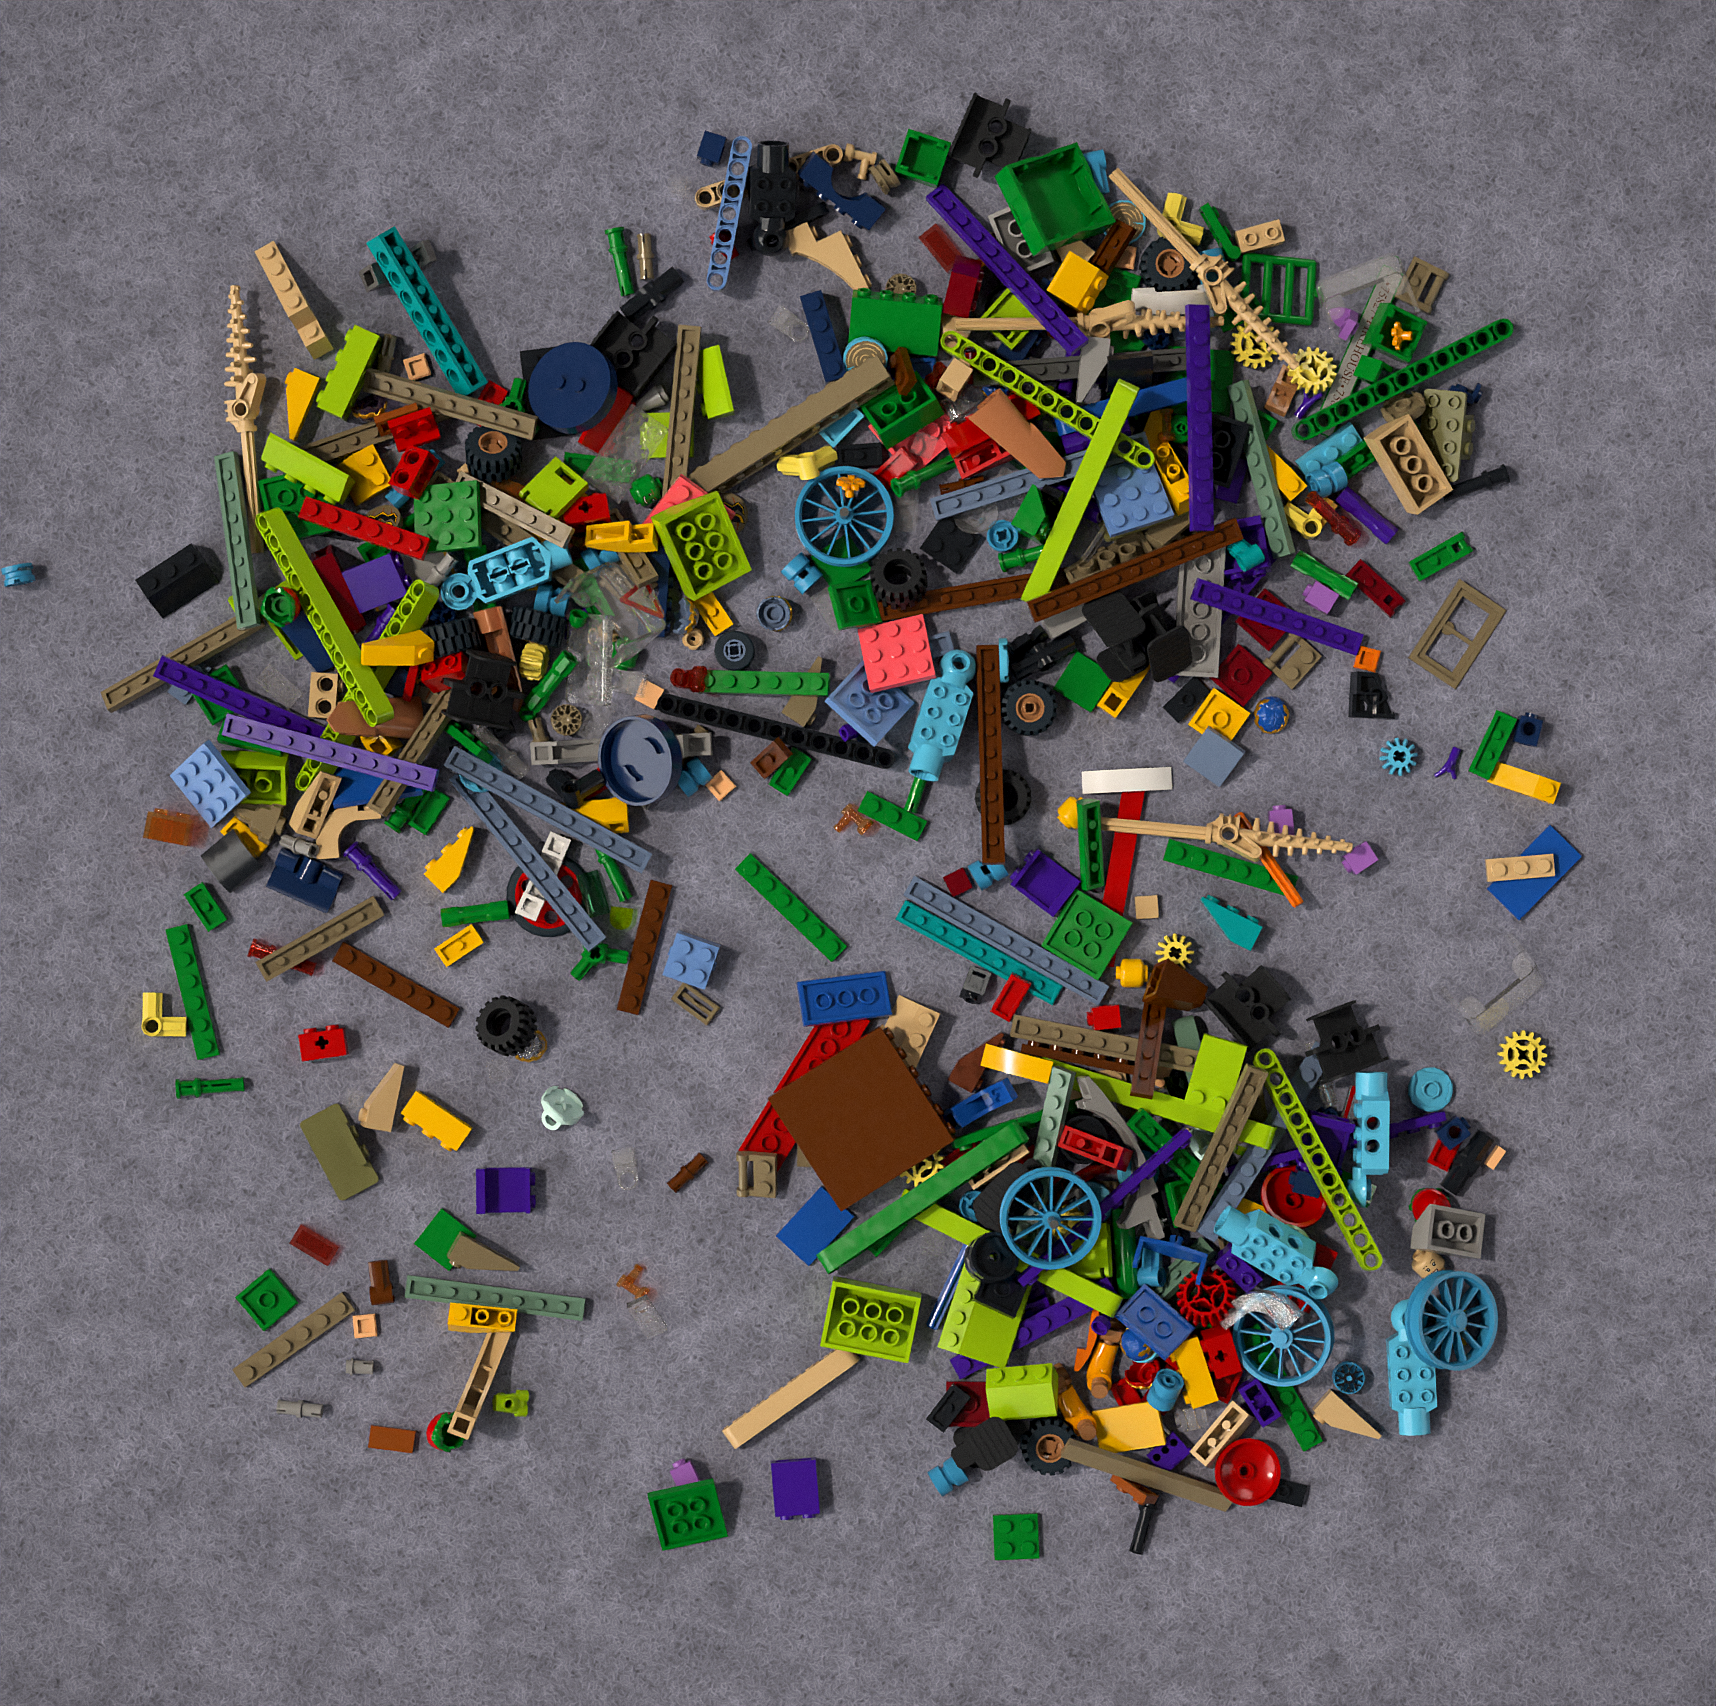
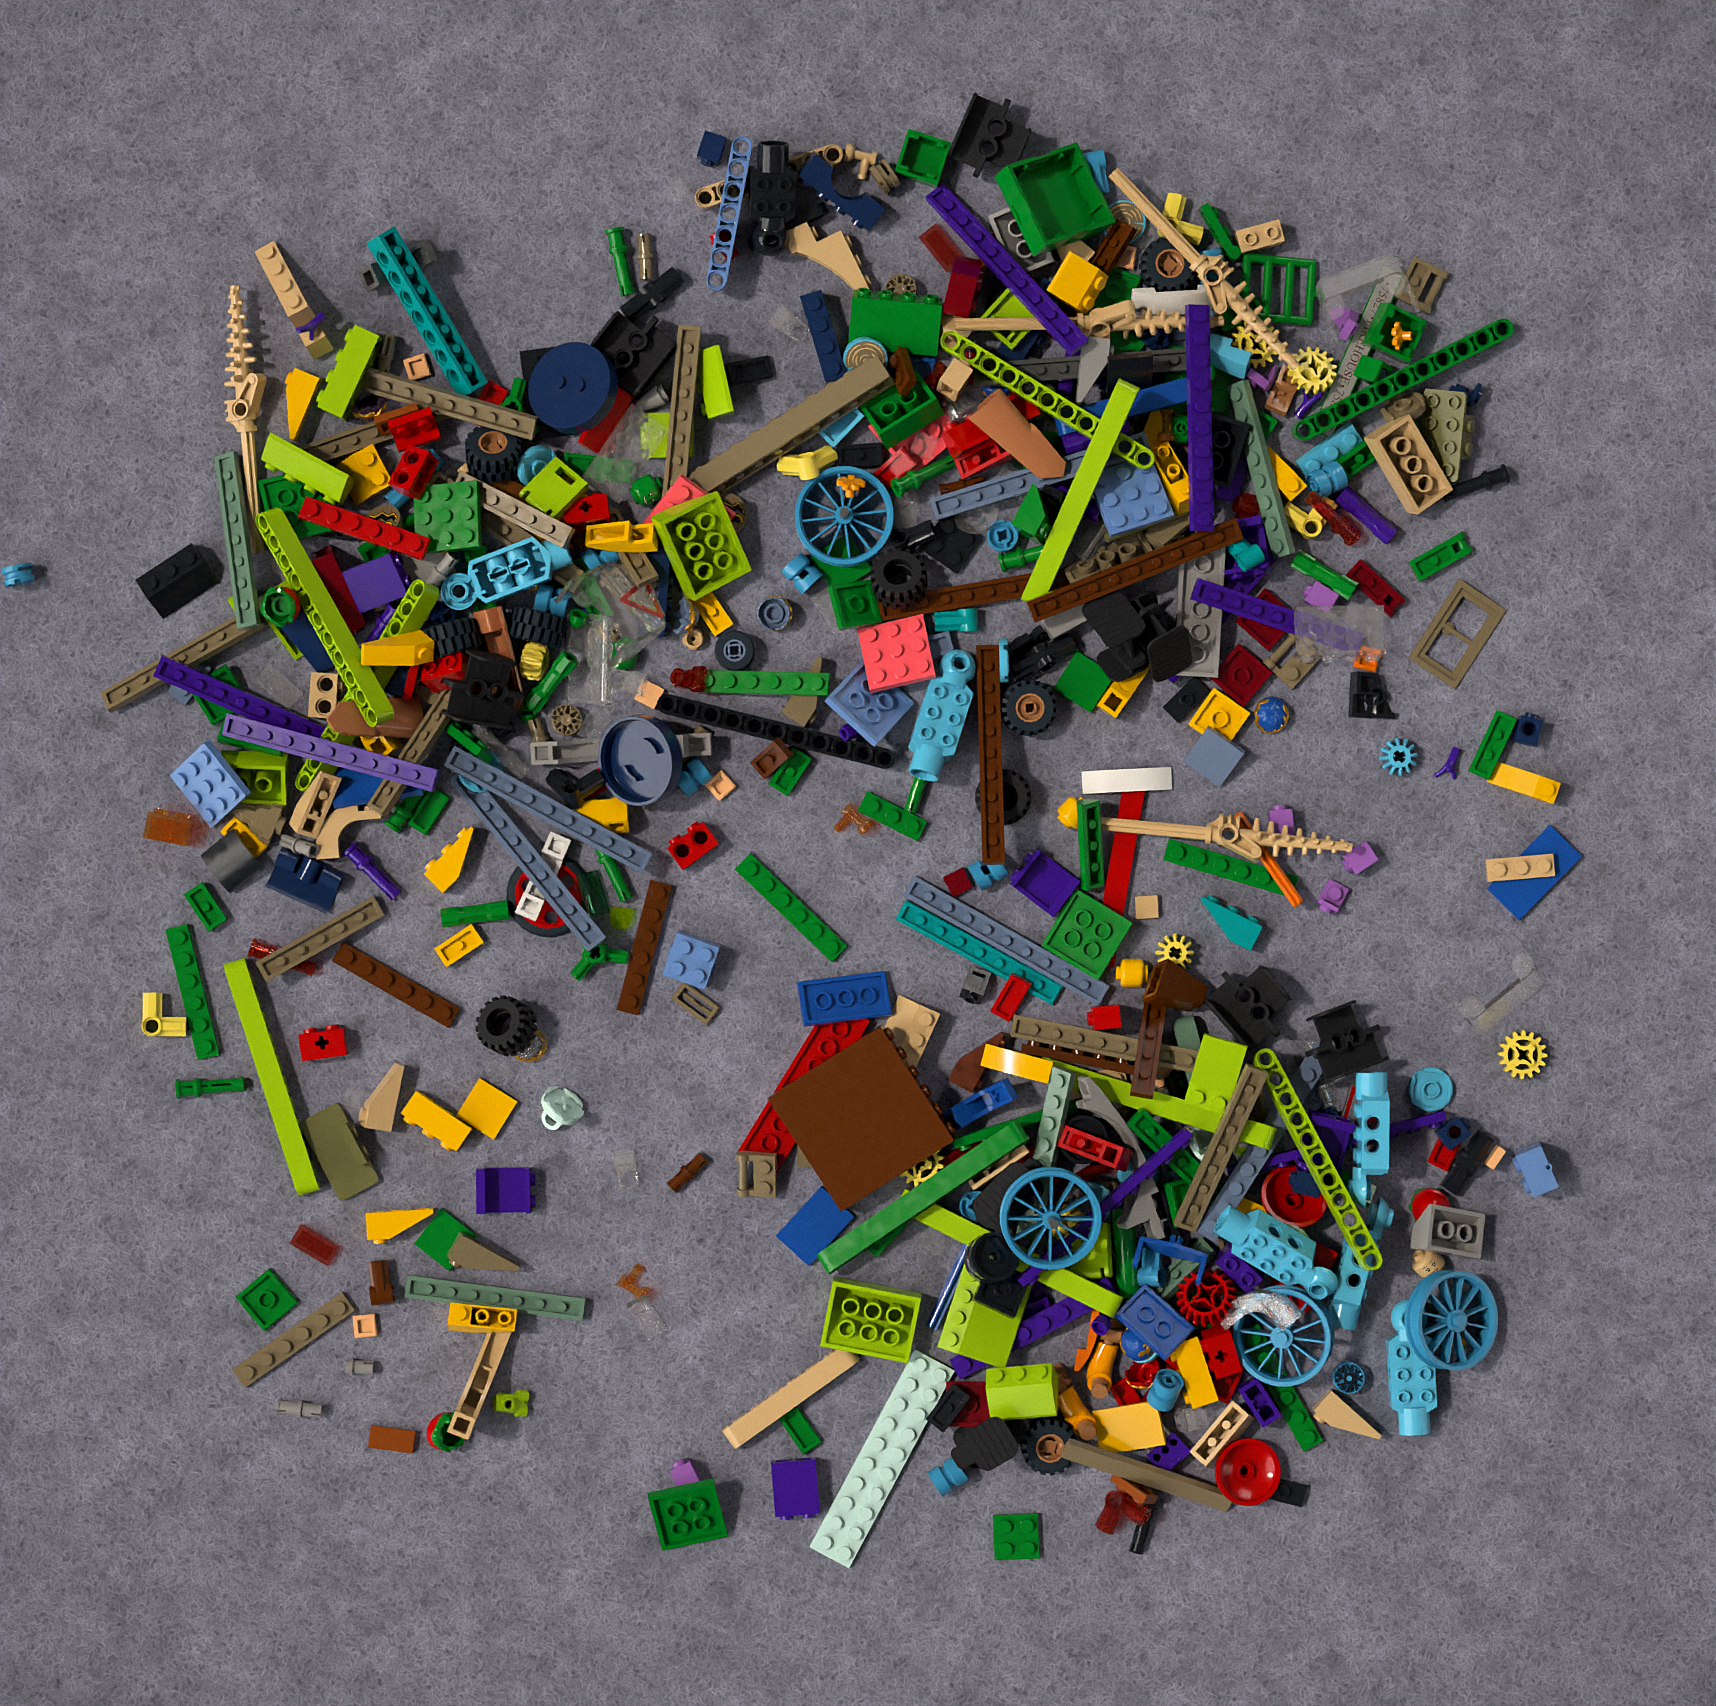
(270, 1076): none -> lime beam
(312, 325): none -> dark purple bar
(387, 1224): none -> yellow slope
(486, 1108): none -> yellow tile
(533, 462): none -> medium azure tile
(695, 850): none -> red brick
(748, 370): none -> black plate
(800, 1430): none -> green tile
(881, 1458): none -> light aqua plate
(913, 536): none -> black piece
(959, 620): none -> teal piece
(1113, 1512): none -> clear red piece
(1228, 358): none -> medium azure slope
(1245, 506): none -> clear red gear
(1263, 383): none -> medium lavender plate
(1332, 897): none -> medium lavender bracket
(1339, 633): none -> clear bracket
(1346, 1299): none -> medium azure brick
(1536, 1169): none -> medium blue brick

